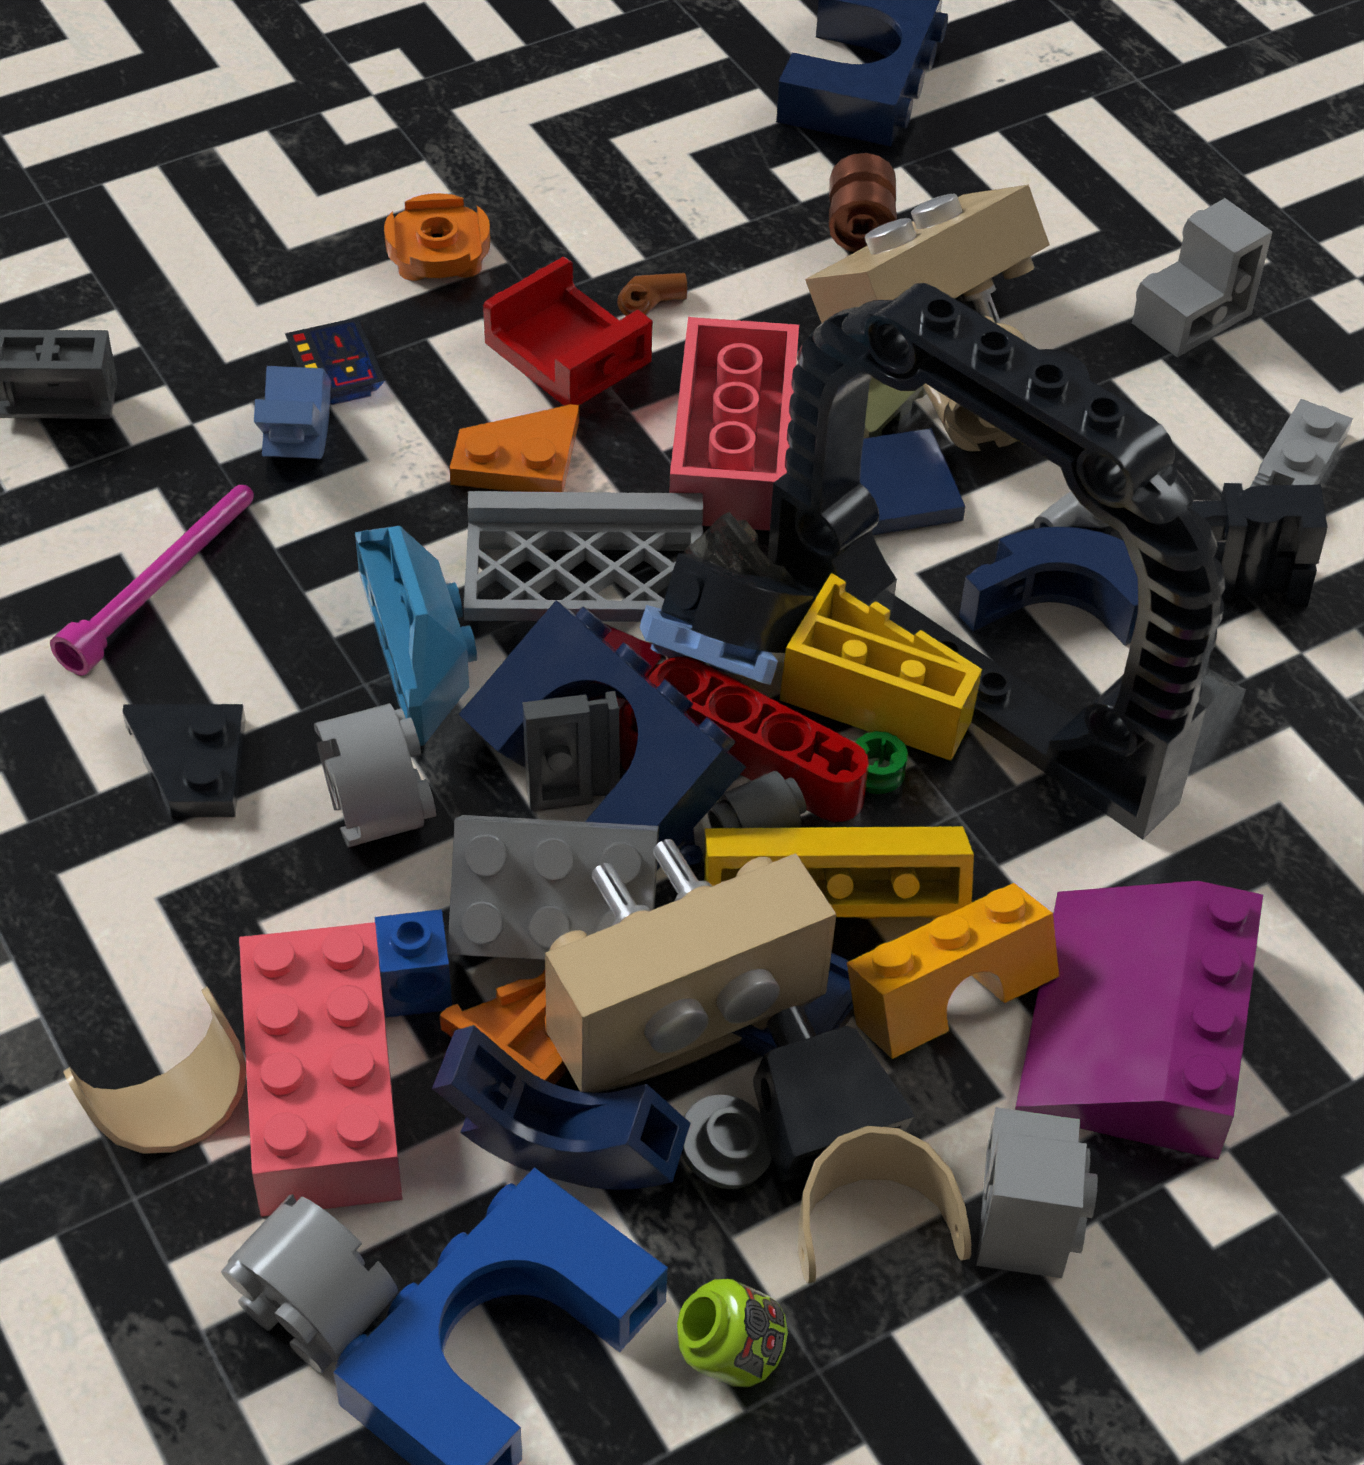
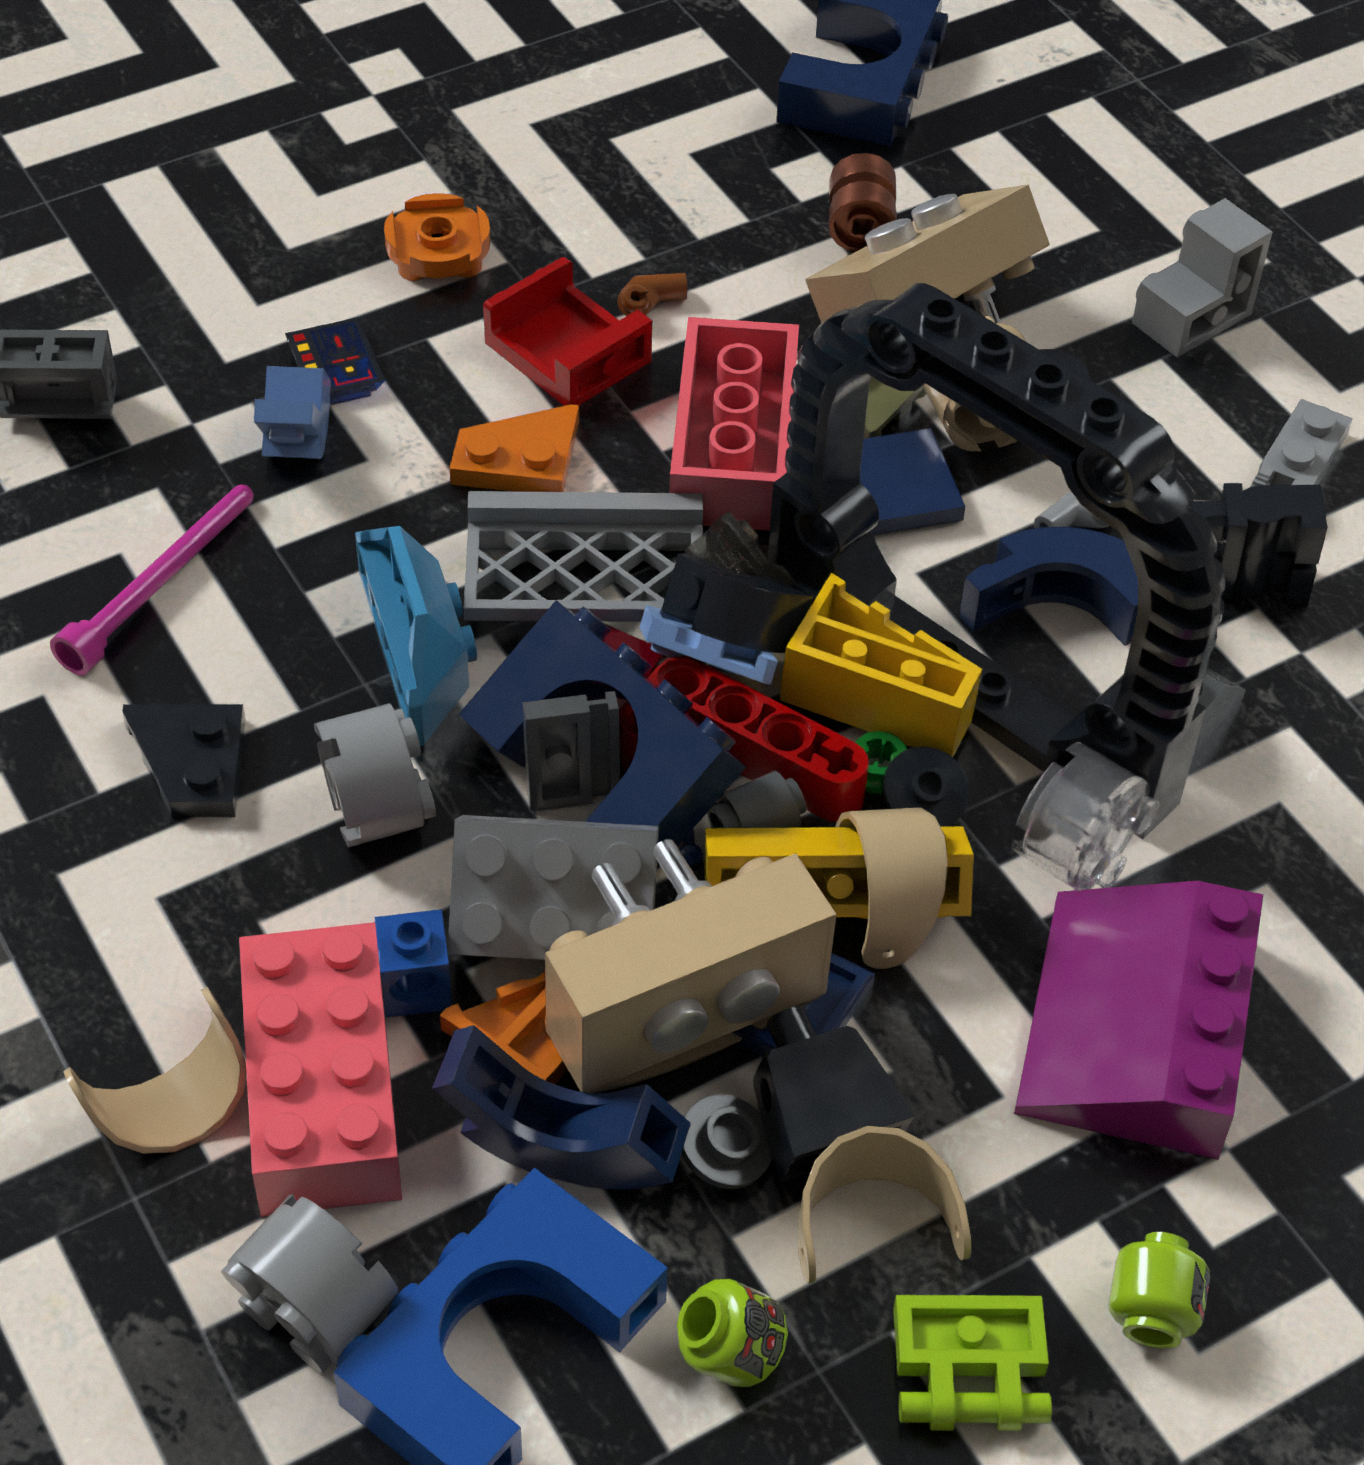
(904, 878): none -> tan piece
(907, 983): light orange arch -> none
(928, 781): none -> black piece
(971, 1338): none -> lime plate
(1034, 1193): light grey brick -> none
(1084, 819): none -> clear brick
(1159, 1290): none -> lime head

